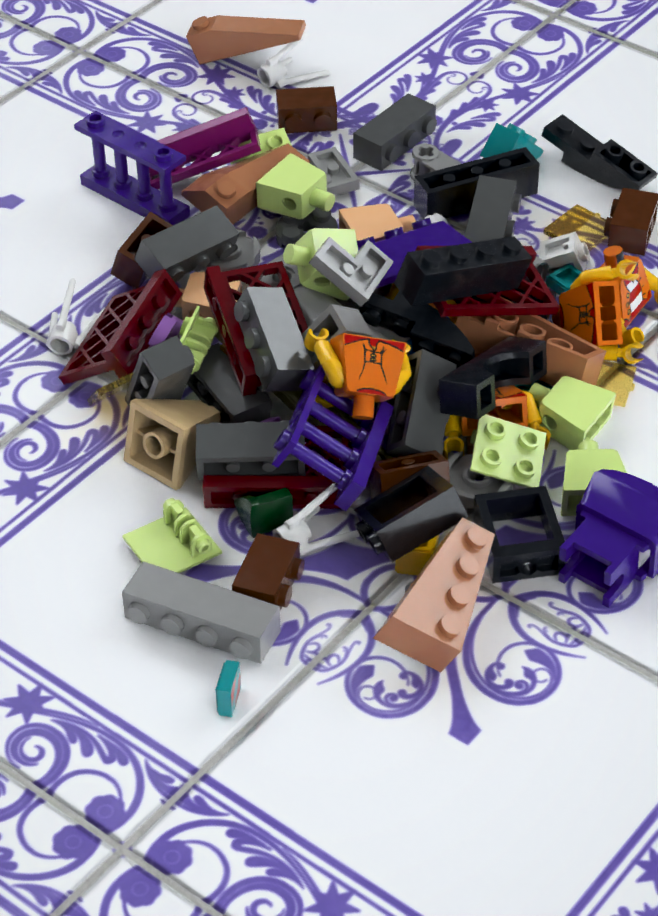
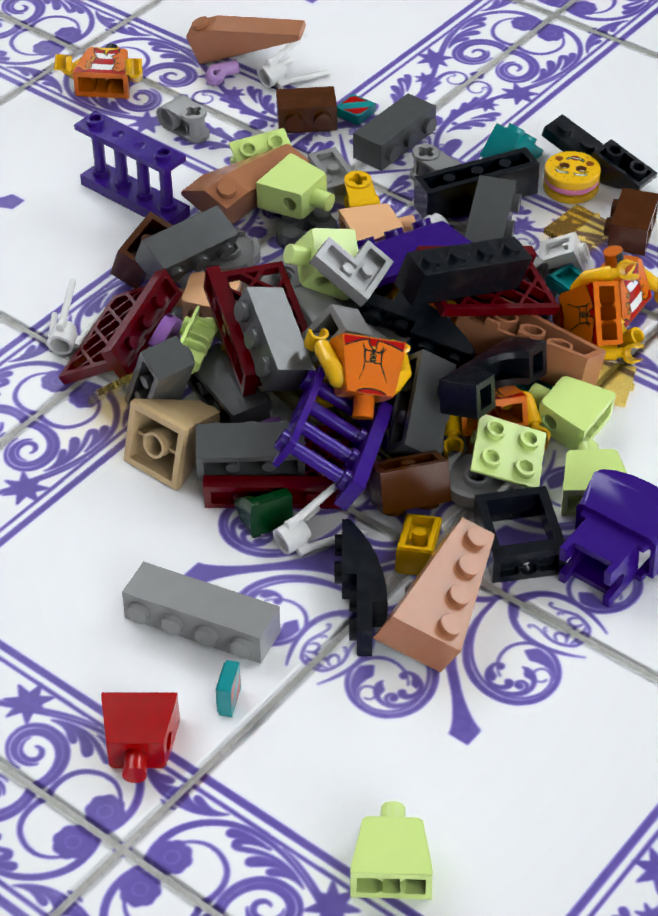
(101, 71): none -> torso
(139, 730): none -> red torso
(173, 541): yellowish green hinge -> none
(184, 119): none -> light grey piece
(210, 137): magenta fence -> none
(217, 72): none -> lavender arm
(270, 570): reddish brown brick -> none
(355, 109): none -> teal tile
(359, 190): none -> yellow piece
(361, 584): none -> black slope
(391, 857): none -> yellowish green torso
(409, 514): black window -> none
(571, 177): none -> yellow head

